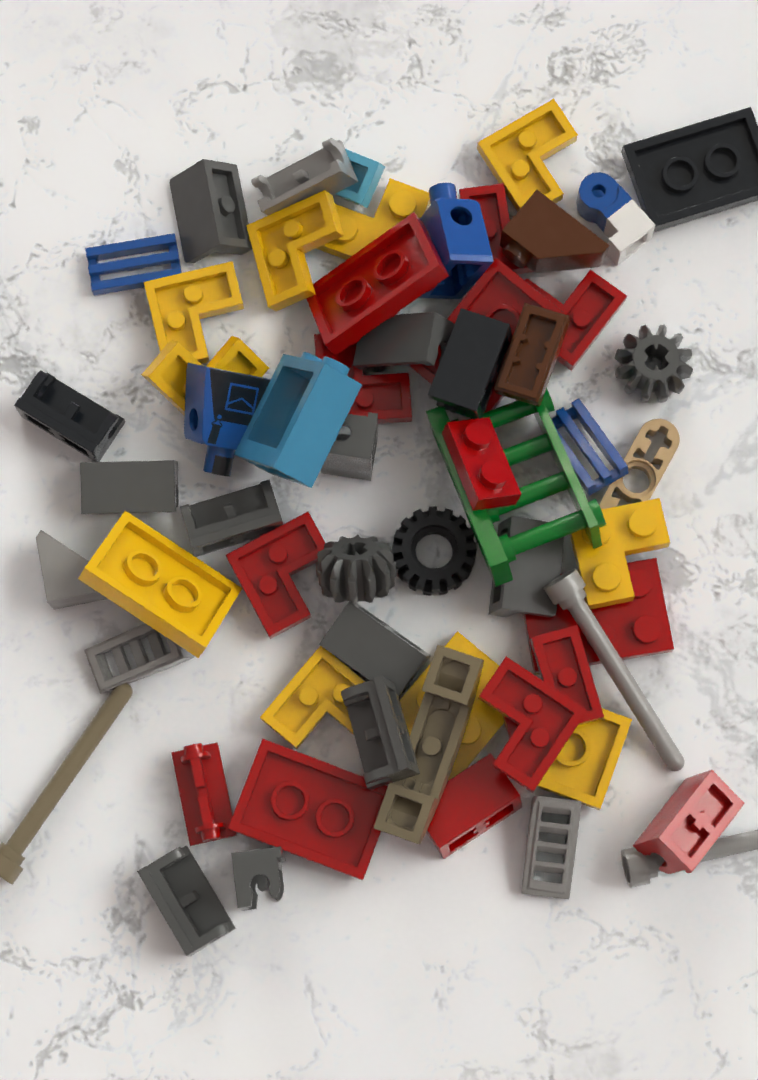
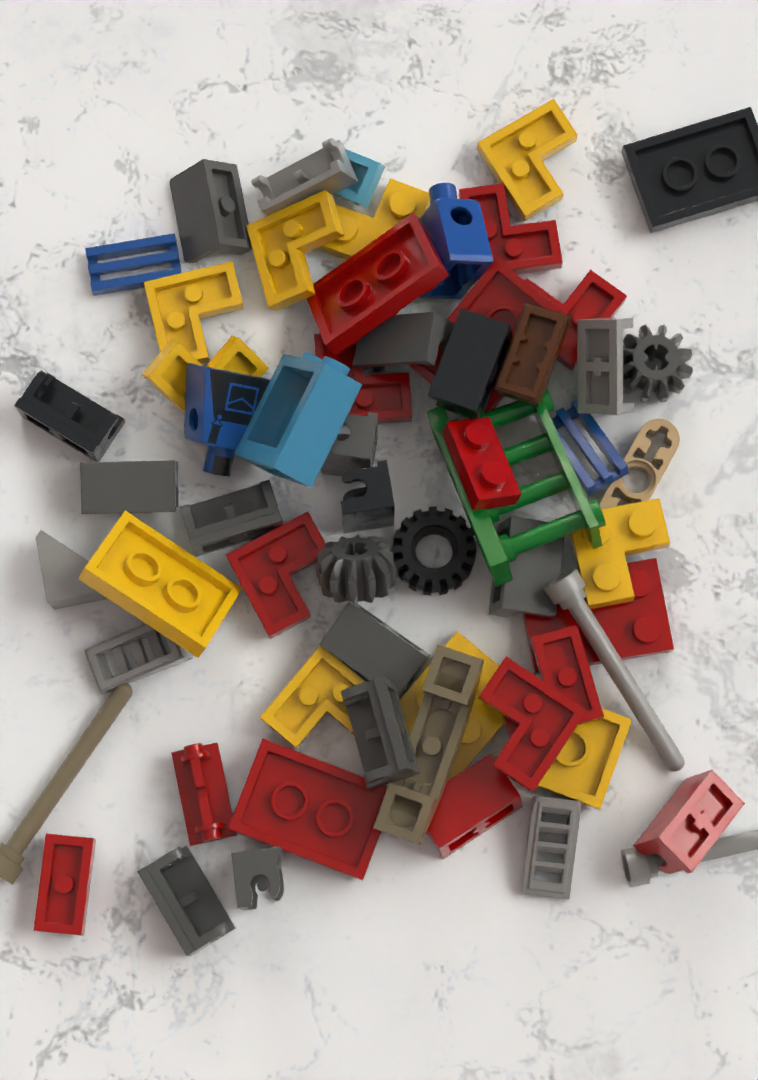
(64, 884): none -> red plate
(371, 505): none -> black hinge
(550, 239): reddish brown slope -> none
(601, 366): none -> light grey hinge
(616, 214): leg -> none

